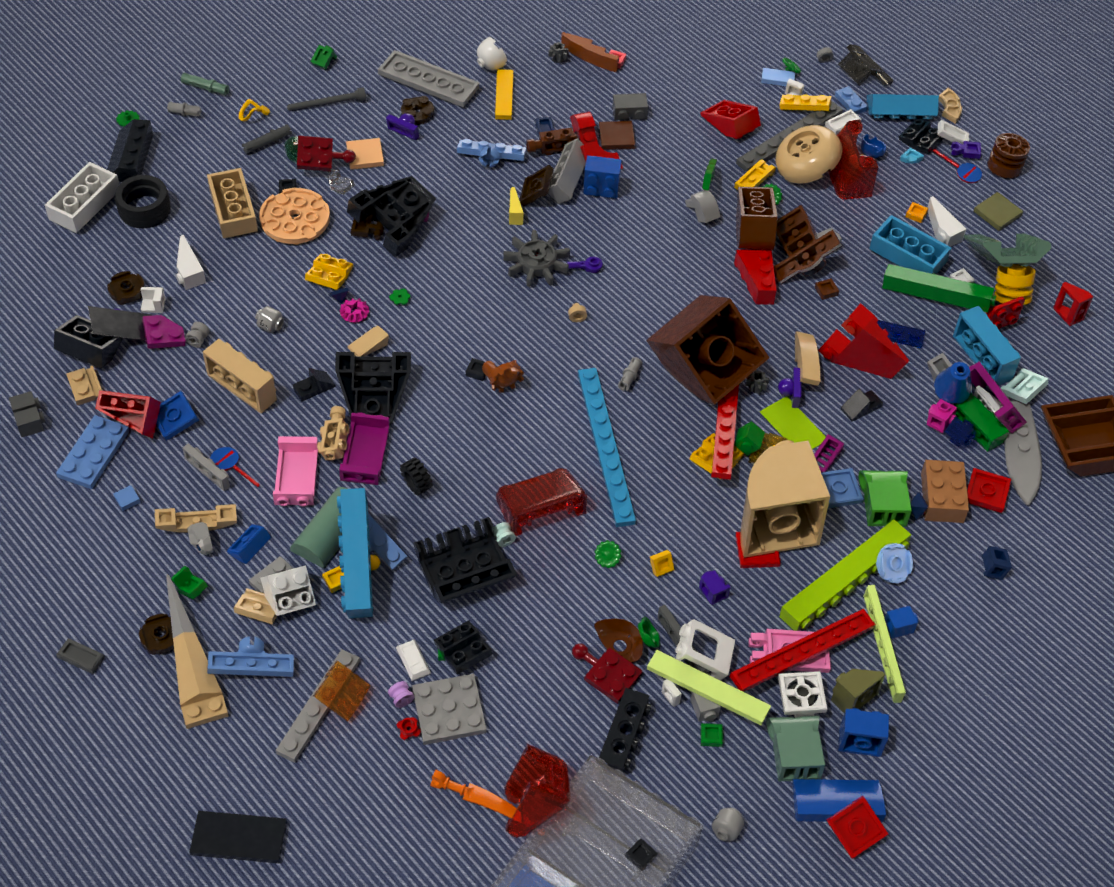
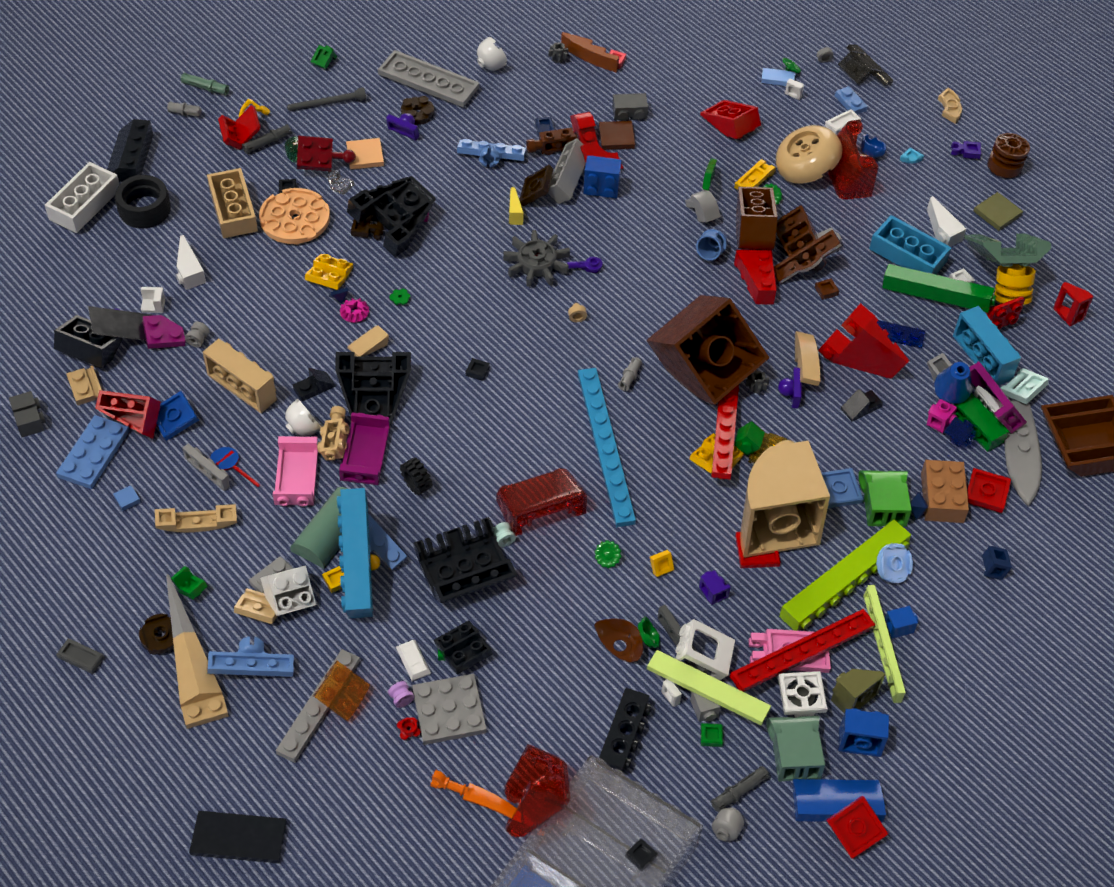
(126, 117): green piece -> none
(131, 294): dark brown plate -> none
(200, 538): light grey rock -> none
(239, 131): none -> red bracket
(249, 543): blue slope -> none
(269, 319): light grey head -> none
(301, 420): none -> white cylinder
(503, 375): dark orange hair -> none
(504, 94): yellow tile -> none
(609, 673): dark red plate -> none
(711, 244): none -> medium blue helmet
(734, 792): none -> dark grey pin
(769, 148): dark grey plate -> none
(792, 423): lime sticker -> none
(805, 102): yellow plate -> none
(834, 443): magenta slope -> none
(903, 105): dark azure slope -> none
(916, 212): light orange tile -> none
(921, 136): black slope -> none
(952, 132): white tile -> none
(966, 172): blue piece -> none

